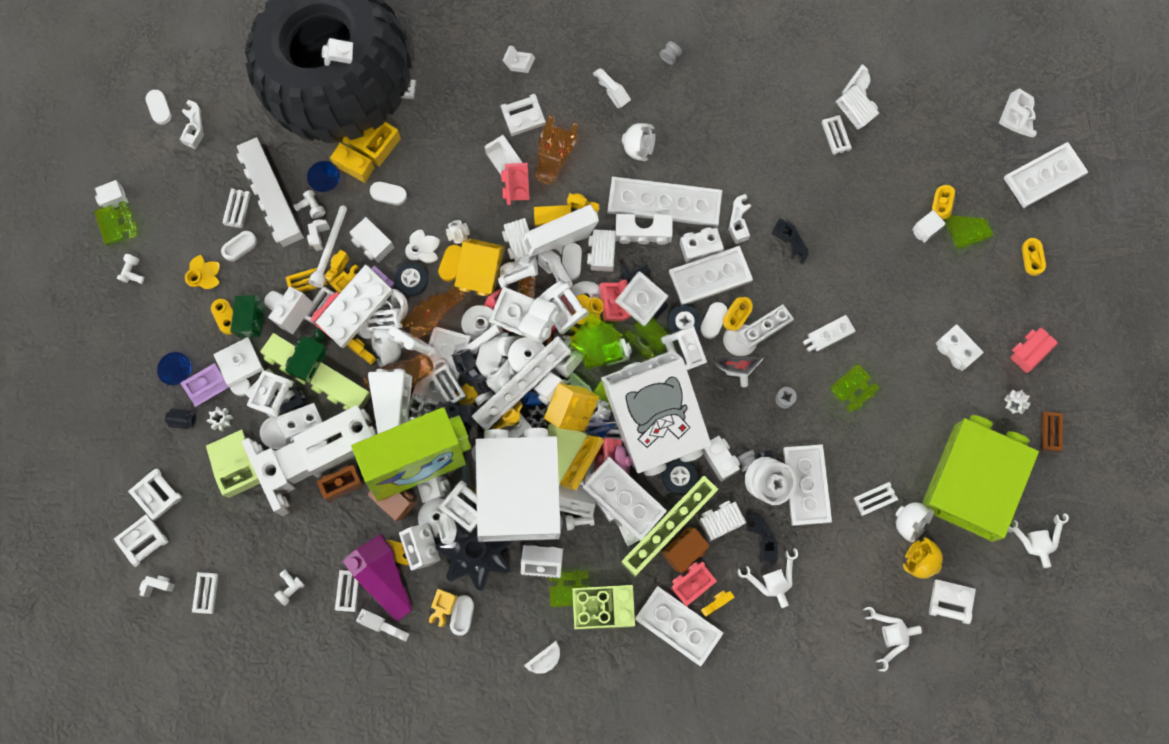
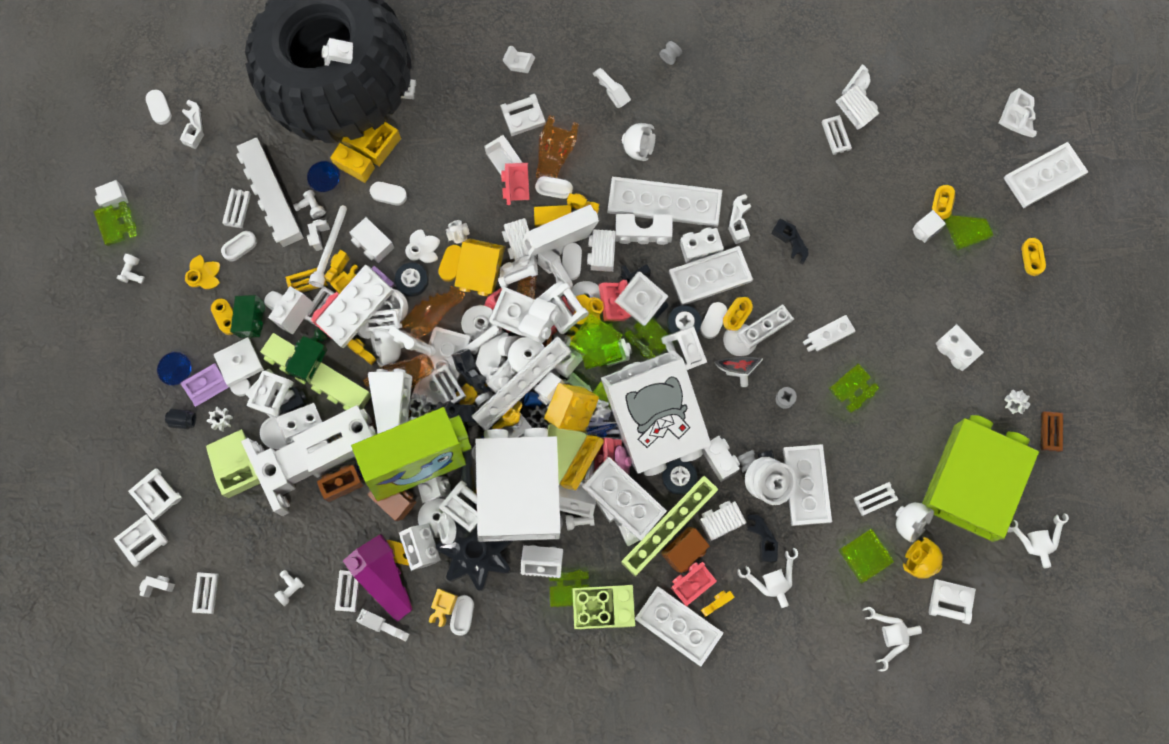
(545, 660): white tile -> none
(553, 187): none -> white tile
(866, 556): none -> clear neon green plate
(1033, 350): coral brick -> none

